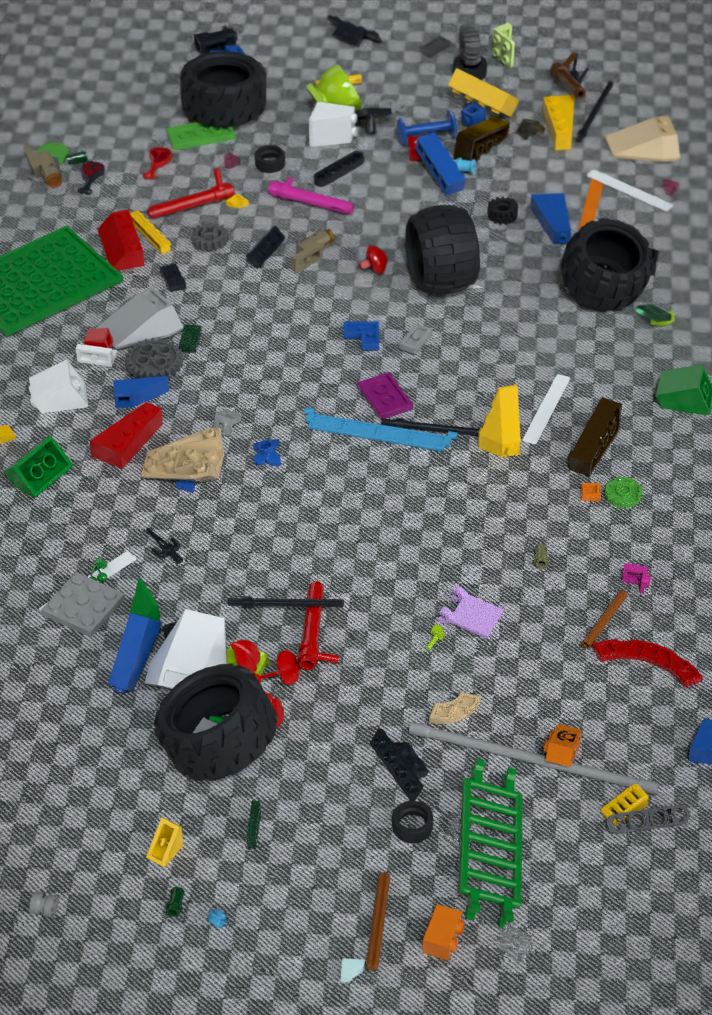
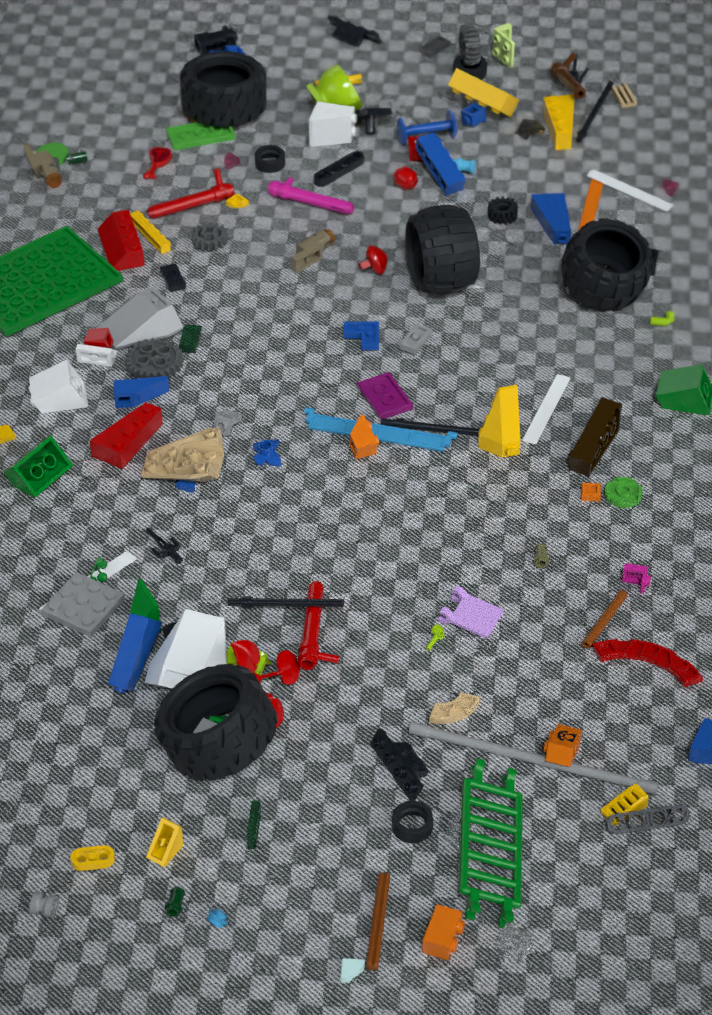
(89, 172): black piece -> none
(92, 857): none -> yellow plate
(265, 246): black plate -> none
(362, 440): none -> orange slope
(405, 178): none -> red head
(480, 138): dark brown wedge -> none
(626, 95): none -> tan tile
(647, 140): tan wedge -> none
(654, 312): clear green tile -> none

